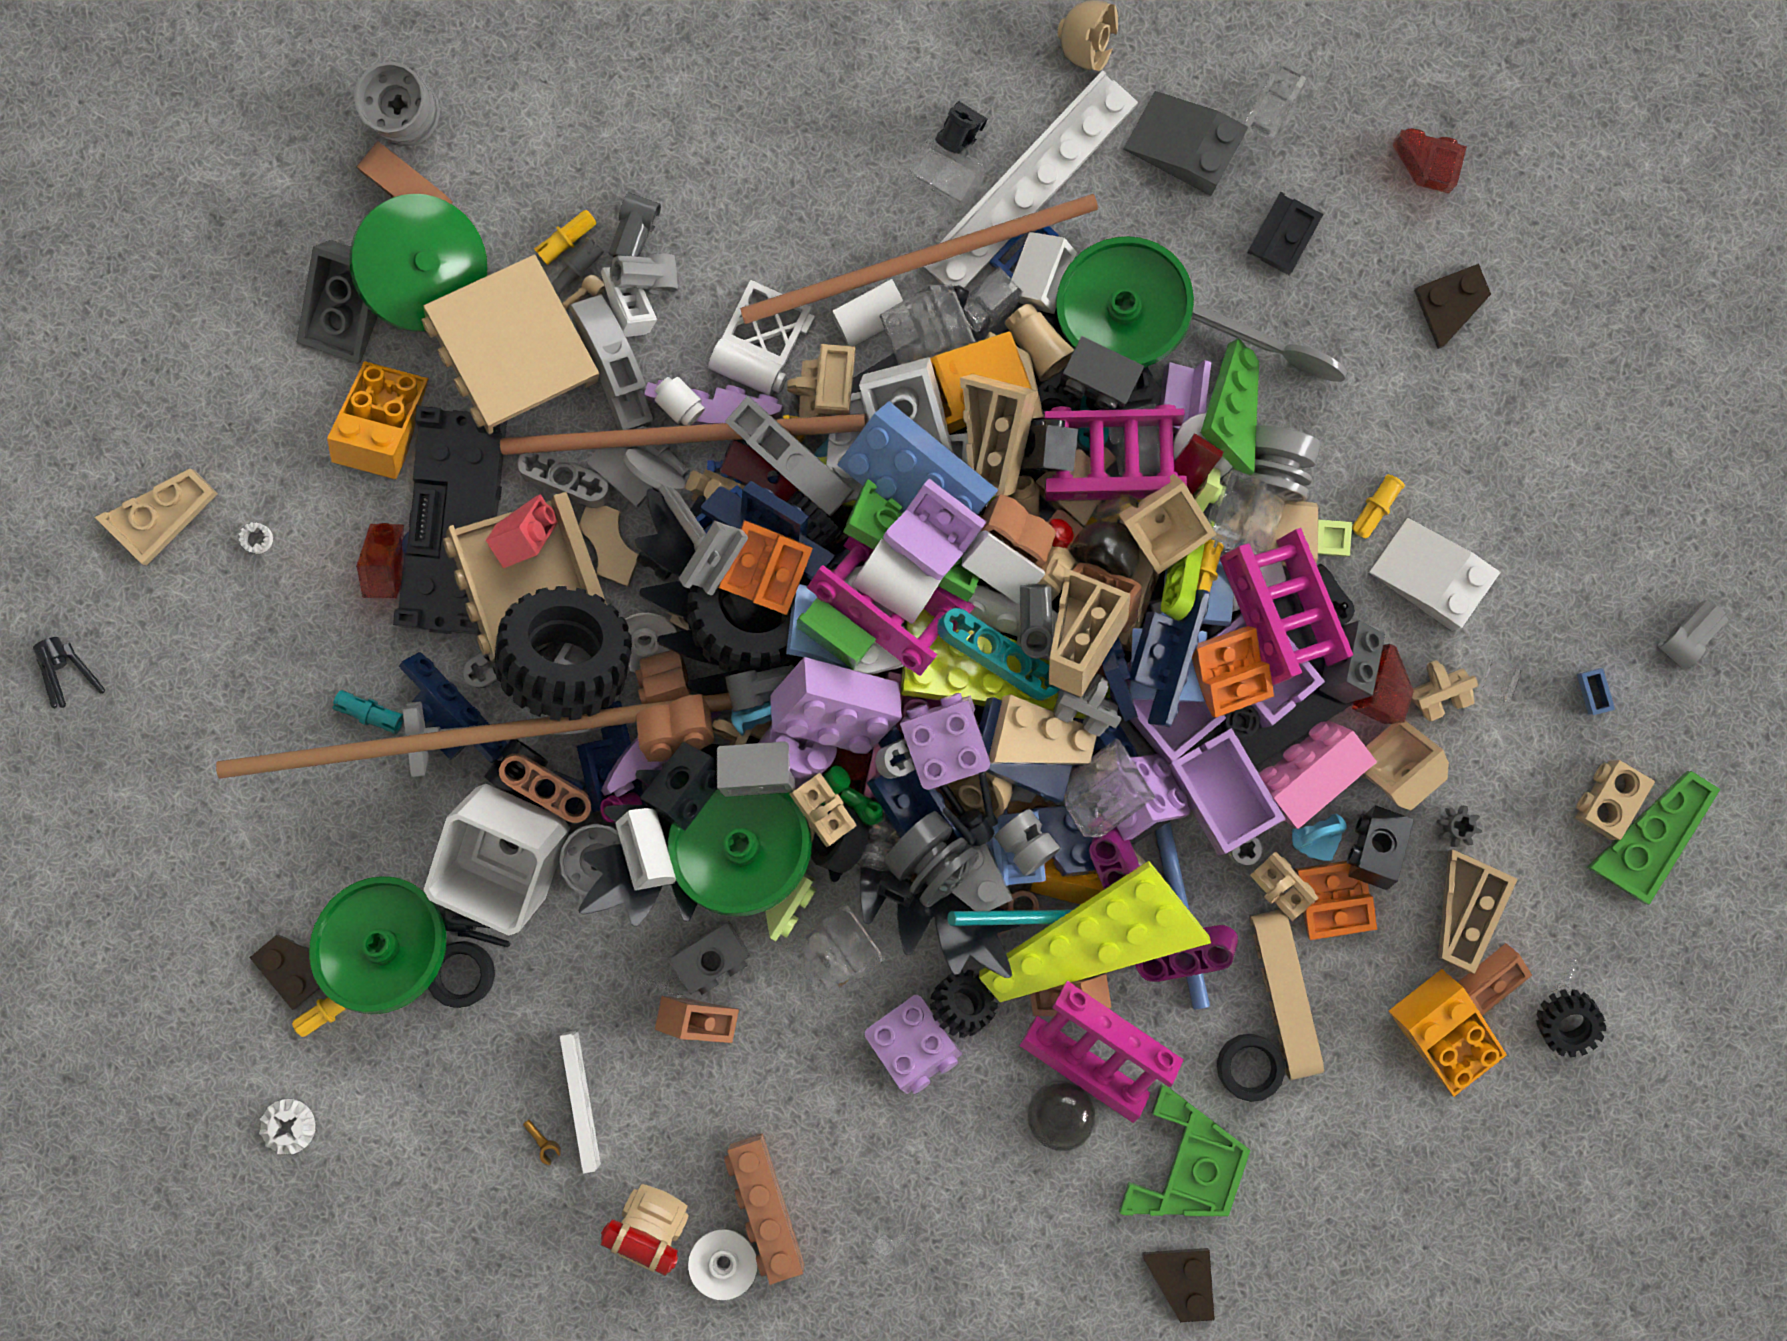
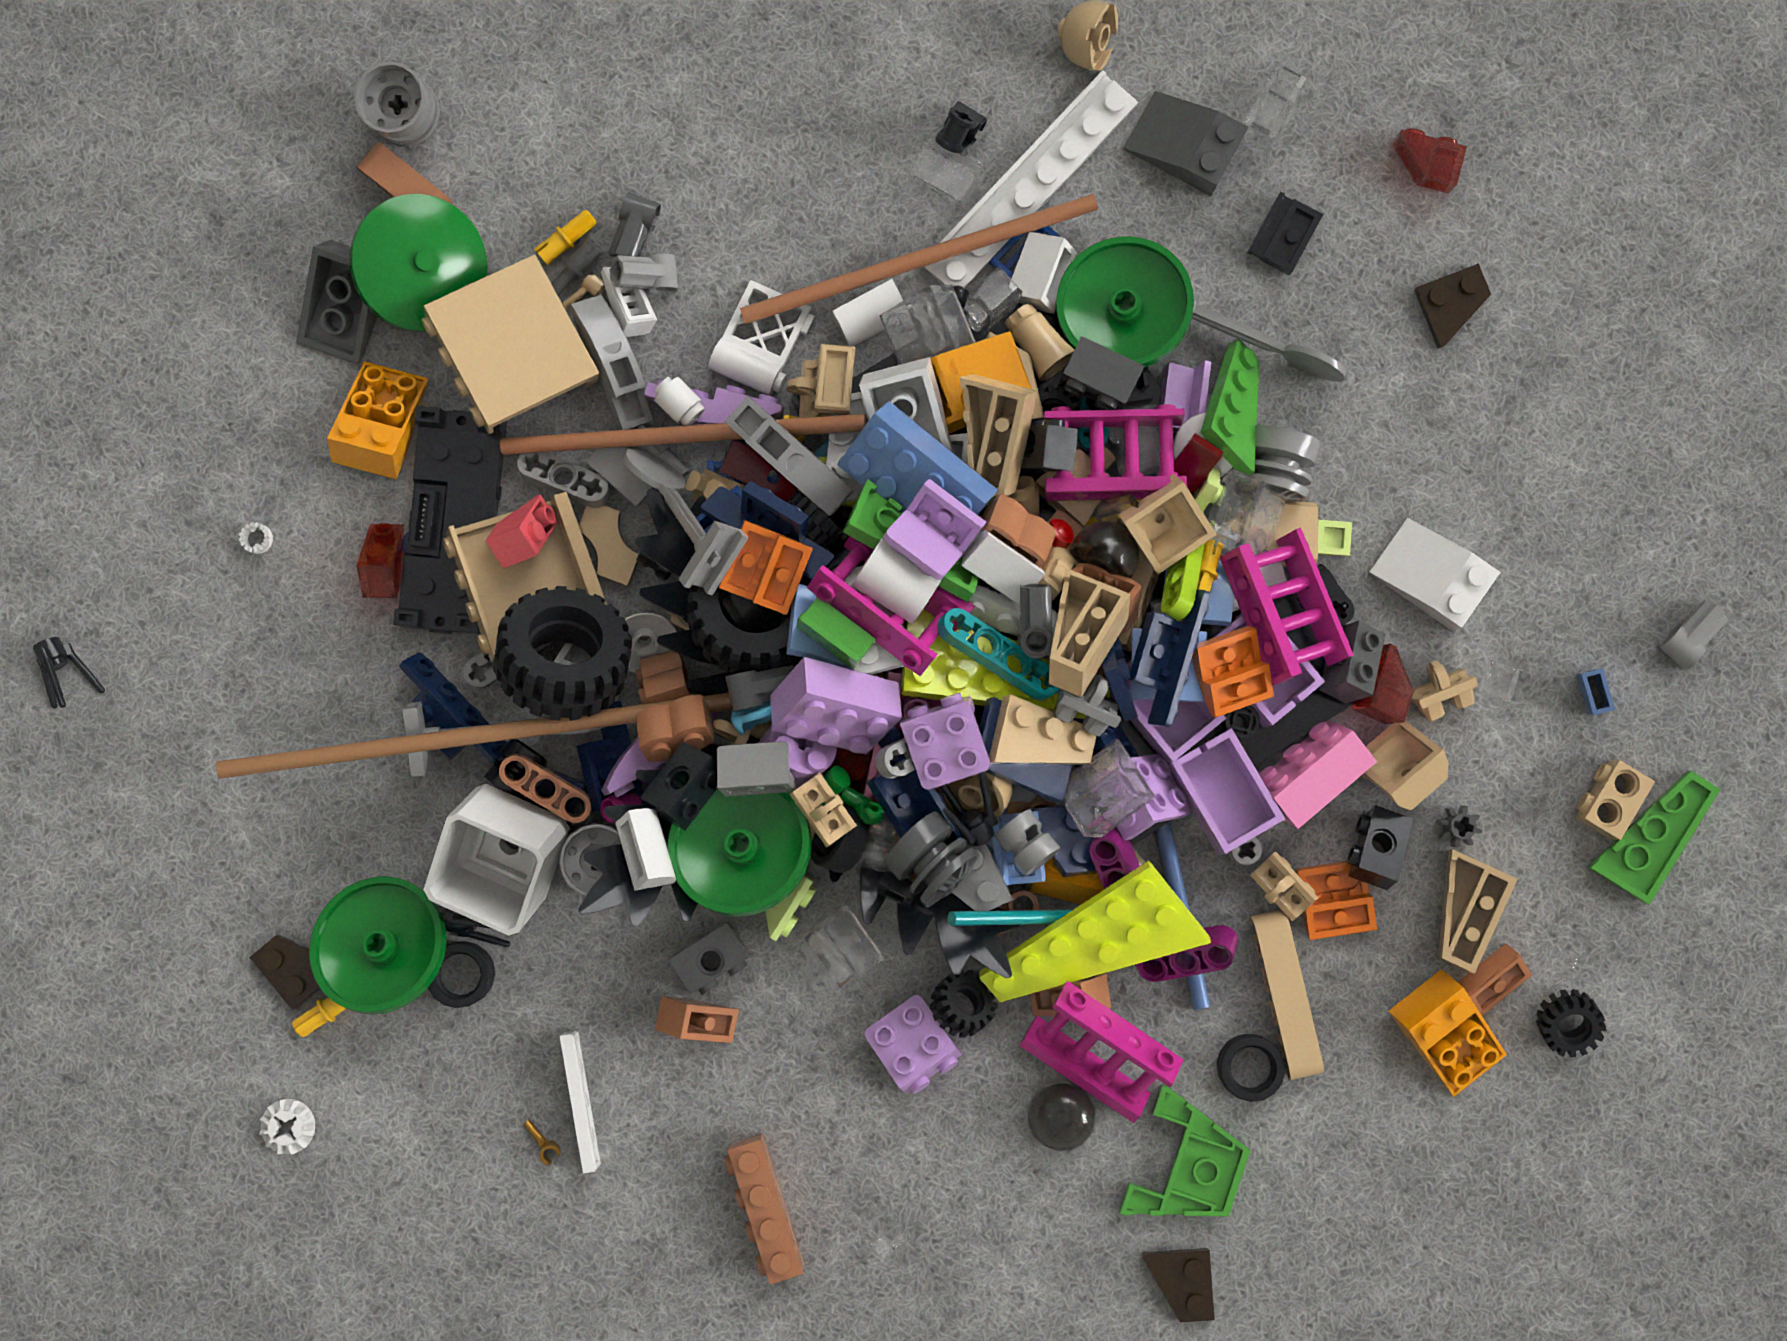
(157, 517): tan wing -> none
(368, 711): teal pin -> none
(648, 1229): tan piece -> none
(717, 1281): white dish -> none
(1321, 839): medium azure piece -> none
(1377, 506): yellow axle -> none

